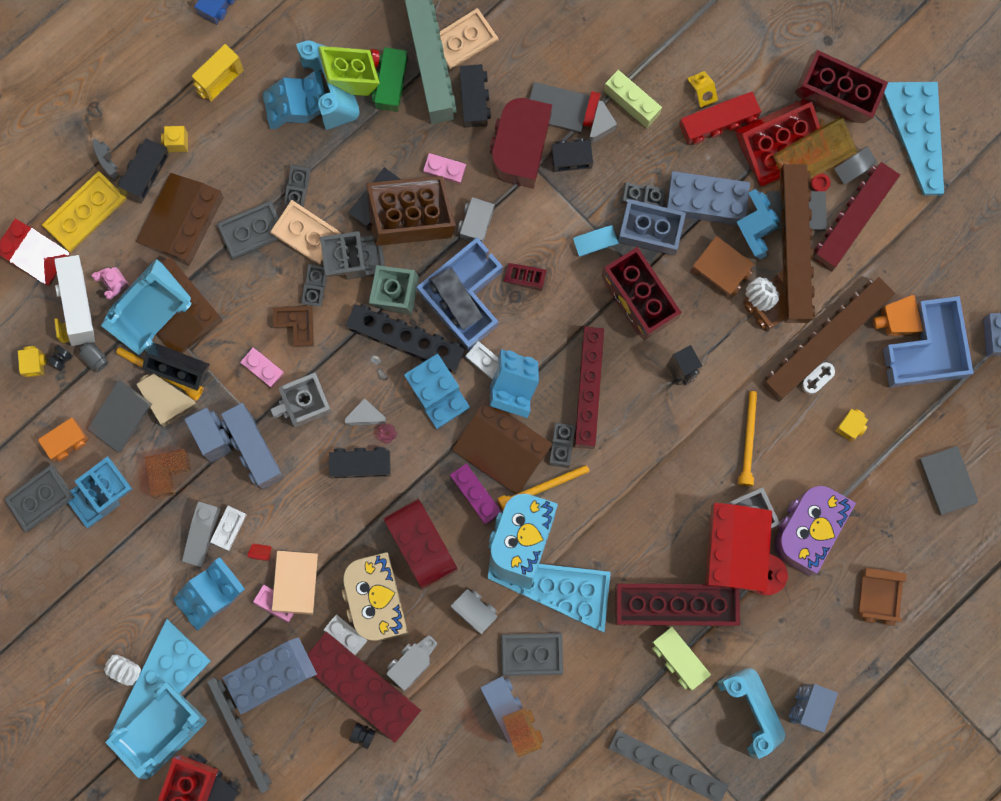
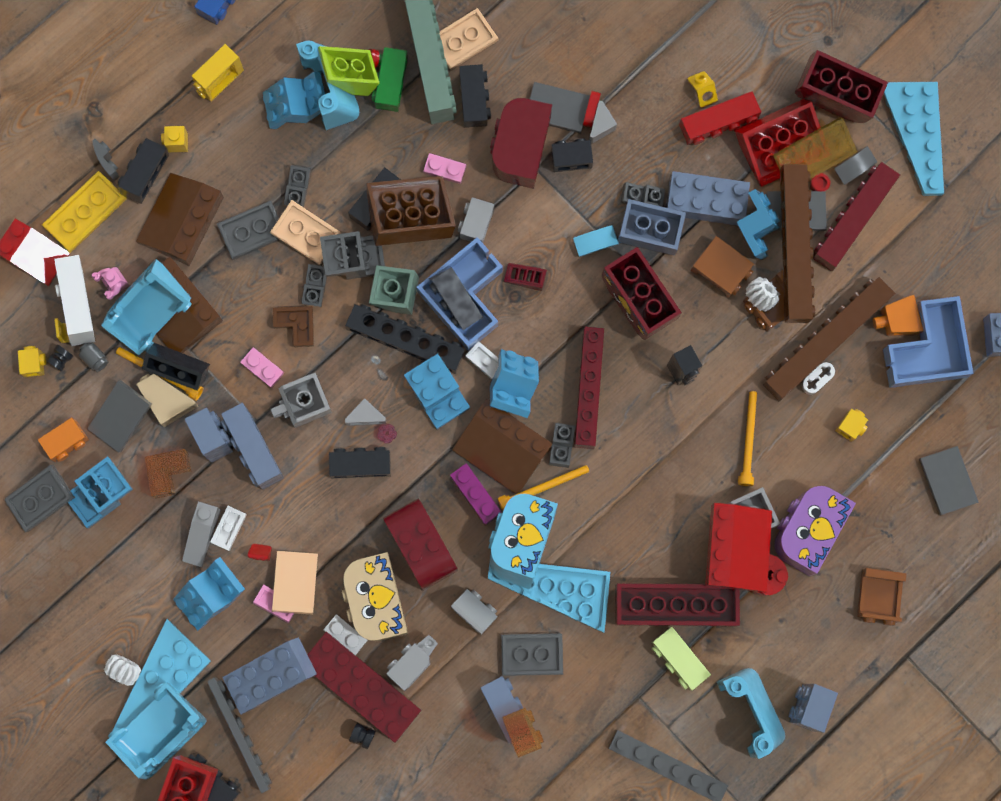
(632, 99): yellowish green brick -> none

